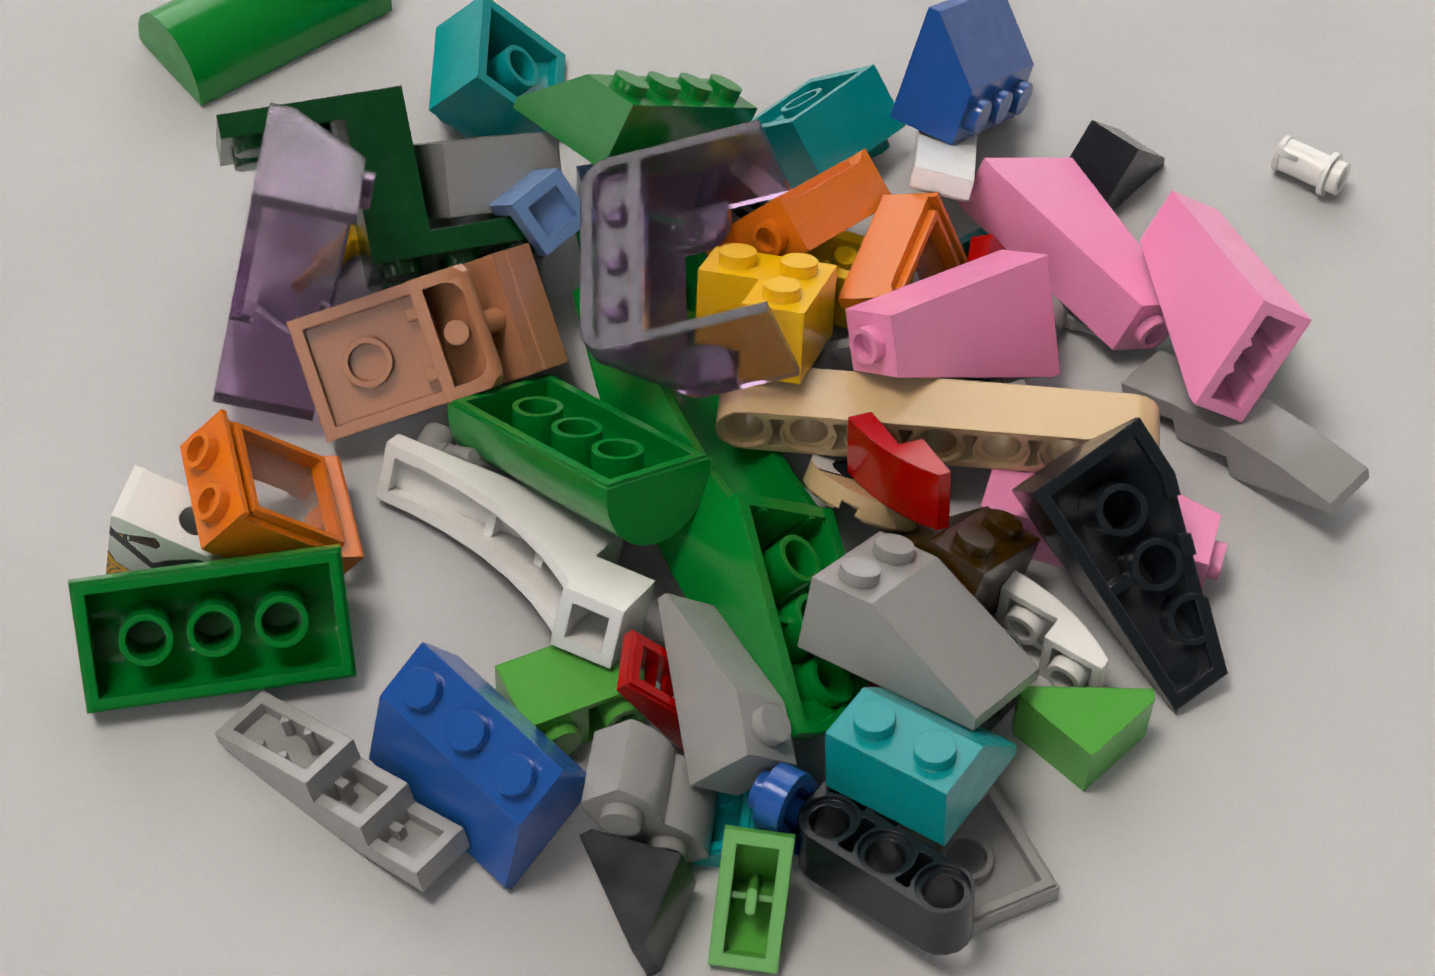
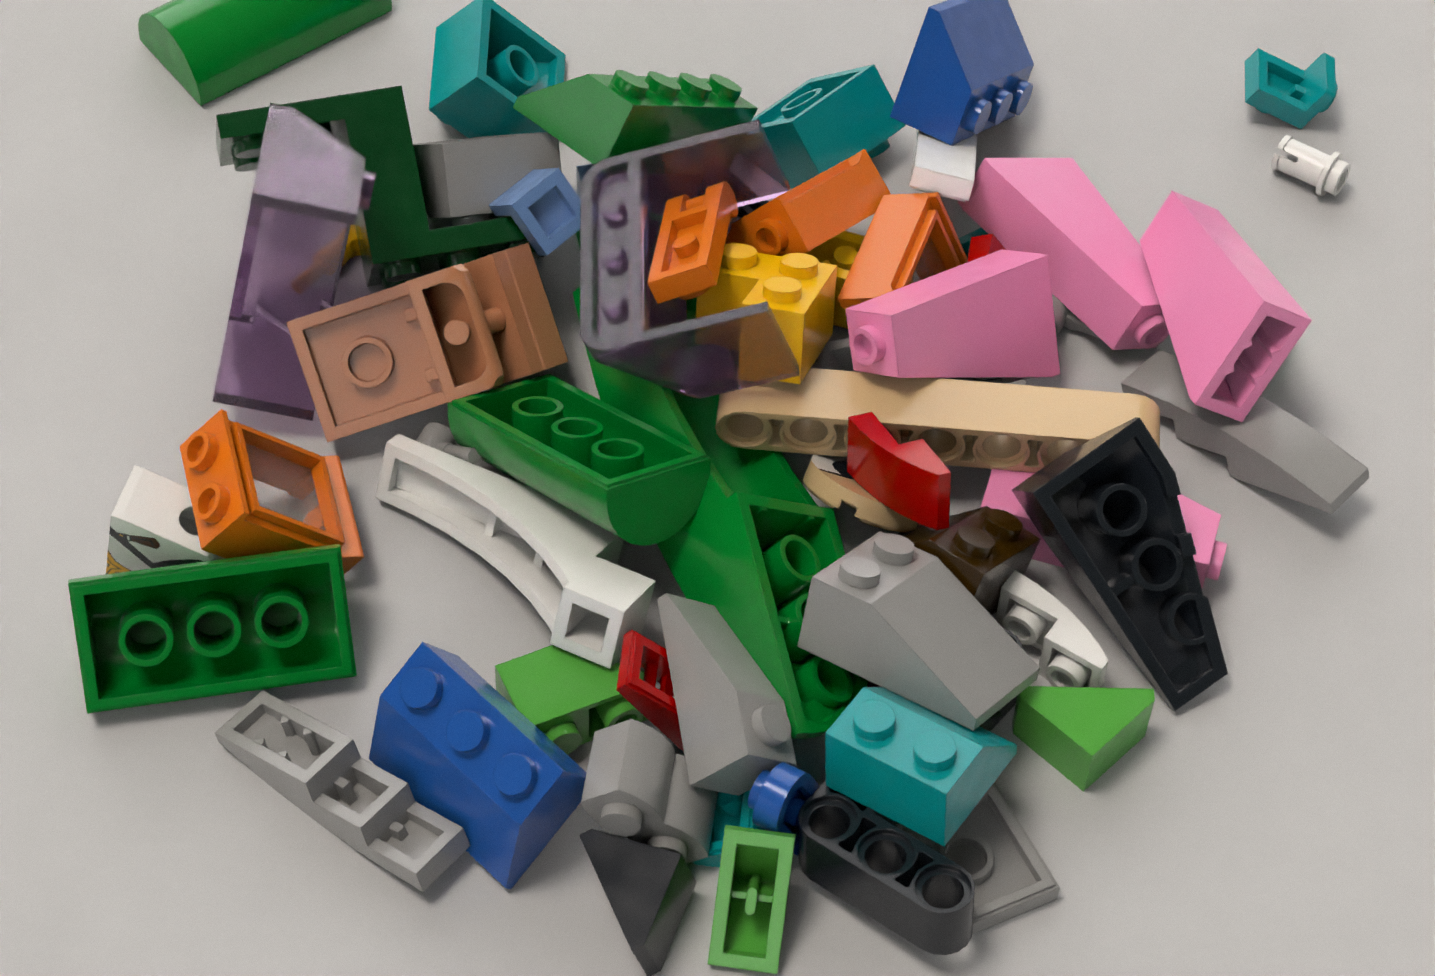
(691, 243): none -> orange plate
(1115, 162): black slope -> none
(1287, 90): none -> teal bracket

